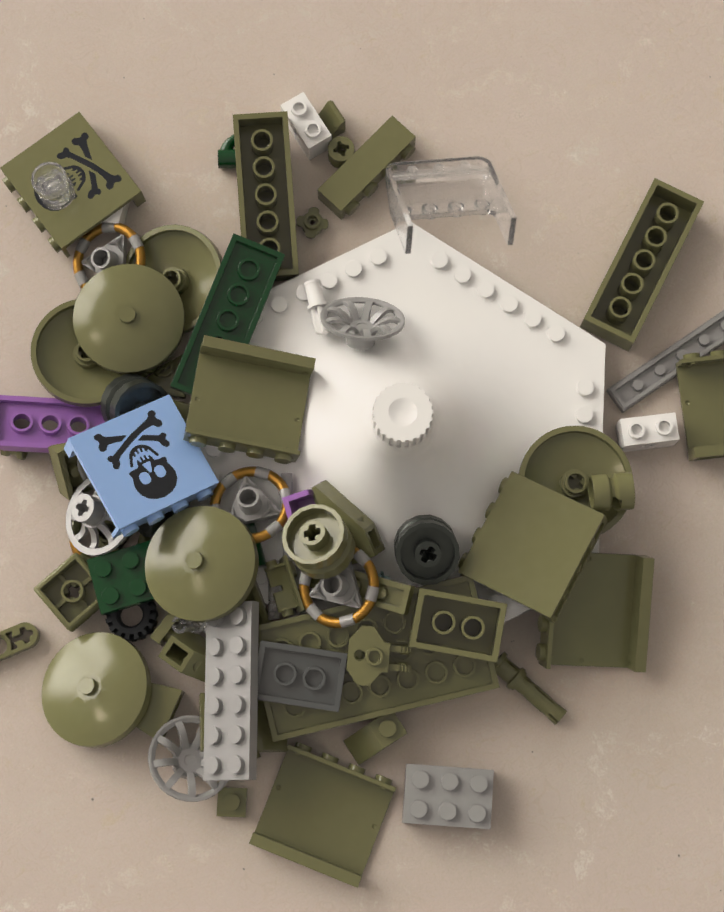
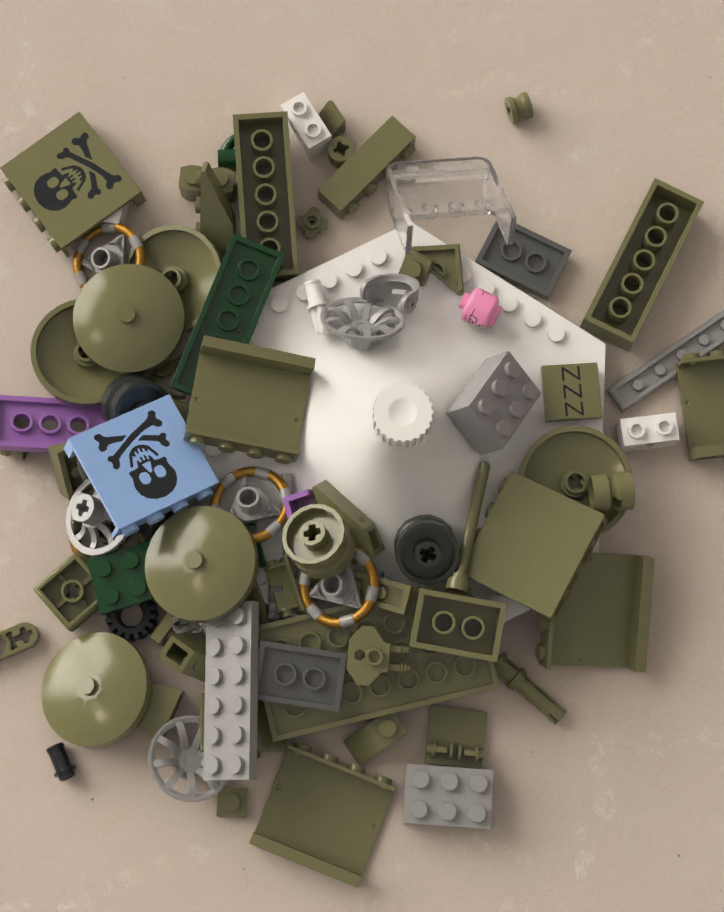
(53, 185): clear wheel -> none
(61, 762): none -> black pin
(188, 188): none -> olive brick
(215, 211): none -> olive slope
(381, 287): none -> light grey helmet
(417, 266): none -> olive plate
(446, 265): none -> olive tile
(456, 737): none -> olive hinge
(458, 582): none -> olive piece
(480, 308): none -> bright pink head
(494, 403): none -> light grey brick
(518, 107): none -> olive wheel
(528, 263): none -> dark grey plate
(571, 392): none -> olive tile

